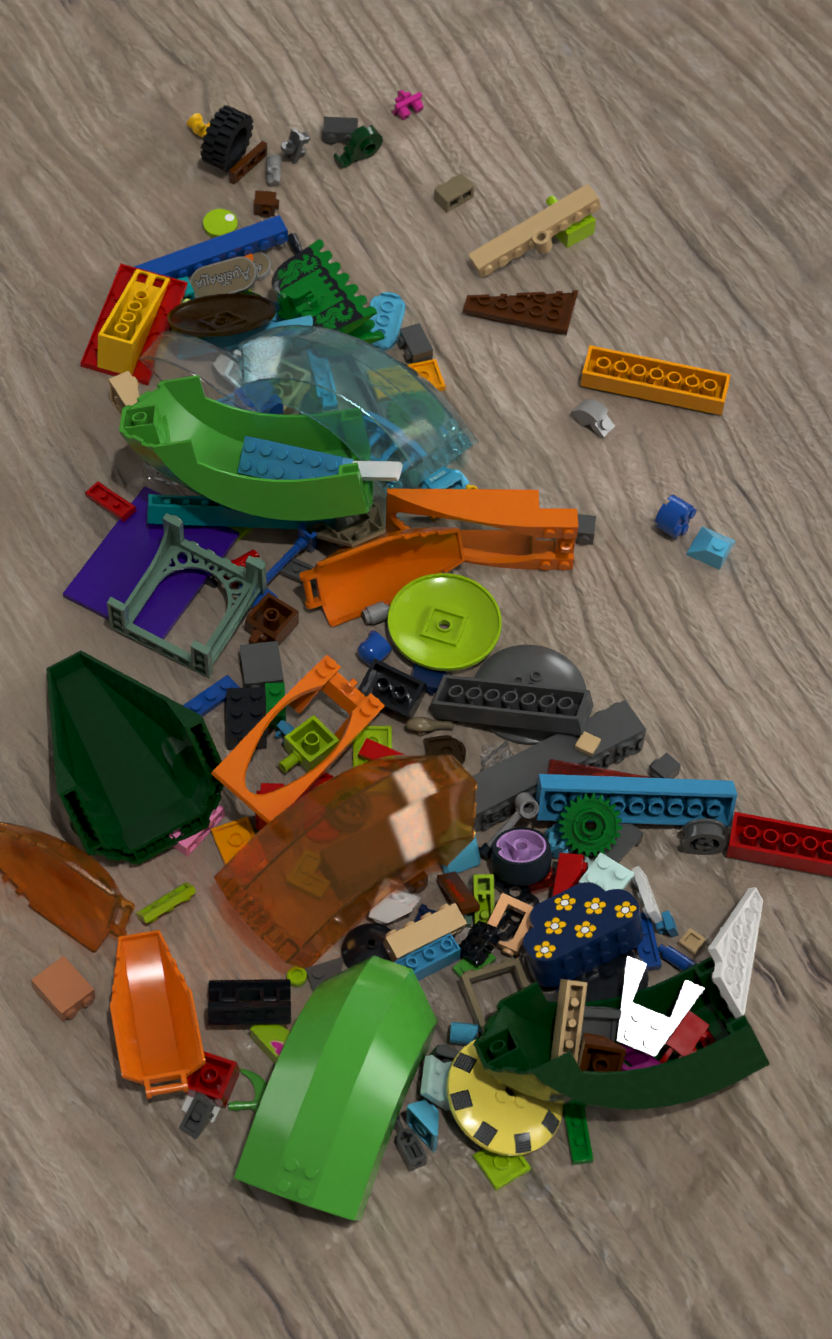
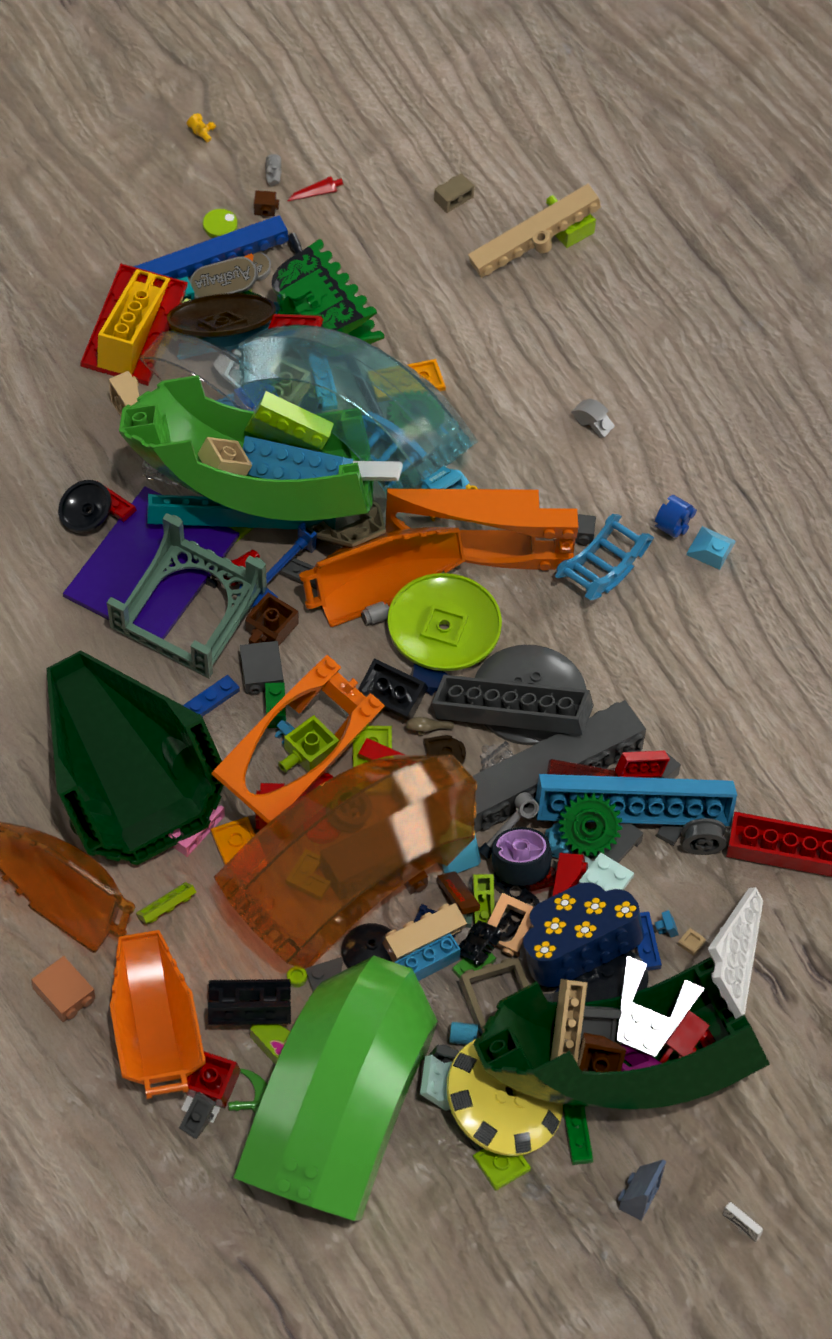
(81, 499): none -> black dish
(225, 455): none -> tan brick
(226, 138): black tyre -> none
(244, 711): black brick -> none
(248, 162): reddish brown tile -> none
(286, 320): none -> red tile
(288, 424): none -> lime slope
(294, 145): dark grey hips -> none
(322, 187): none -> red bar
(338, 129): dark grey brick -> none
(363, 144): dark green piece -> none
(373, 647): blue helmet -> none
(388, 318): medium azure tile -> none
(394, 906): white slope -> none
(406, 101): dark pink hips -> none
(411, 1152): dark grey piece -> none
(415, 344): dark grey brick -> none
(424, 1121): medium azure slope -> none
(528, 309): reddish brown wing -> none
(587, 744): tan tile -> none
(616, 574): none -> dark azure fence
(642, 764): none -> red piece
(642, 1189): none -> sand blue slope
(646, 895): white plate -> none
(655, 380): light orange brick -> none
(669, 833): none -> dark grey tile
(675, 957): blue cylinder -> none
(743, 1222): none -> white tile

